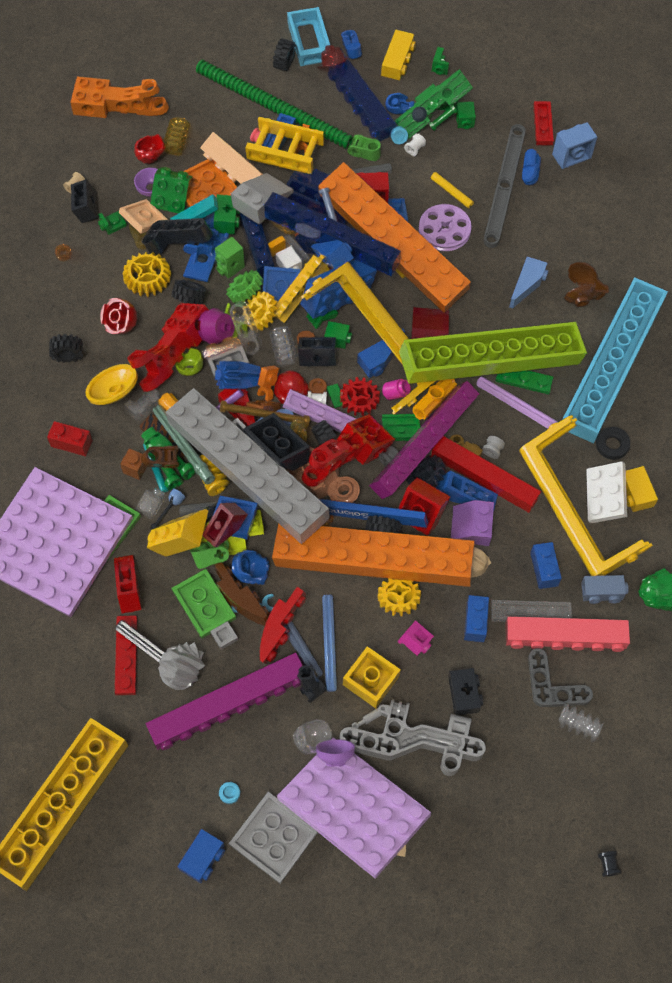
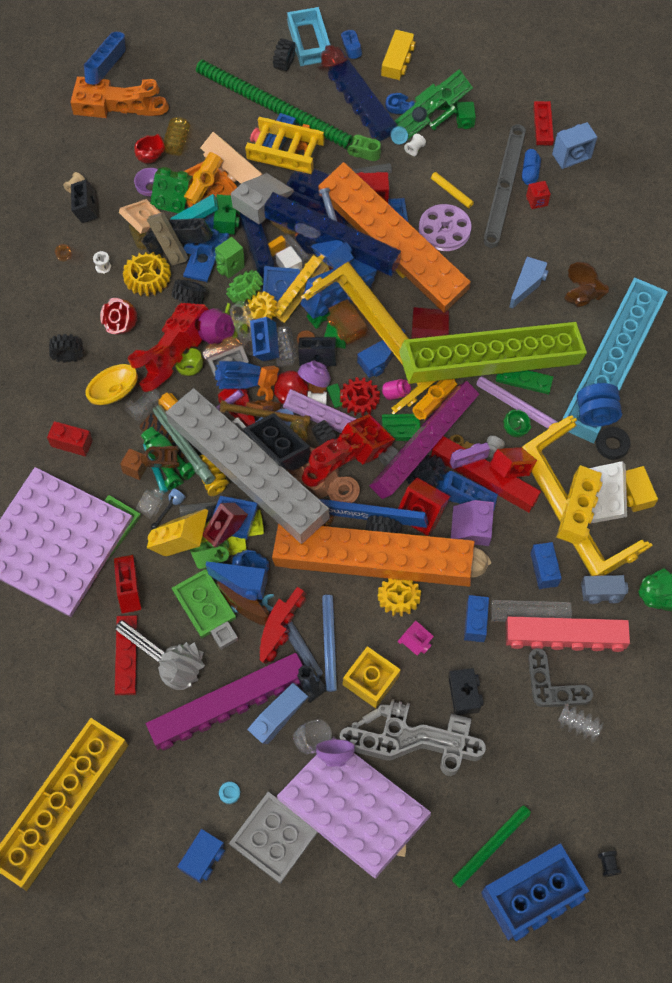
(104, 58): none -> blue beam
(104, 261): none -> white bush
(111, 223): green bracket -> none
(167, 238): none -> dark tan plate
(209, 169): none -> light orange piece
(244, 580): none -> blue slope
(264, 339): none -> blue brick
(277, 714): none -> medium blue slope
(315, 374): none -> medium lavender piece
(347, 322): none -> clear orange brick
(439, 65): green bracket -> none
(470, 455): none -> medium lavender plate
(491, 846): none -> green axle
(513, 462): none -> red brick
(515, 419): none -> green hair
(536, 878): none -> blue brick
(538, 194): none -> red brick
(569, 529): none -> yellow brick
(599, 404): none -> blue wheel

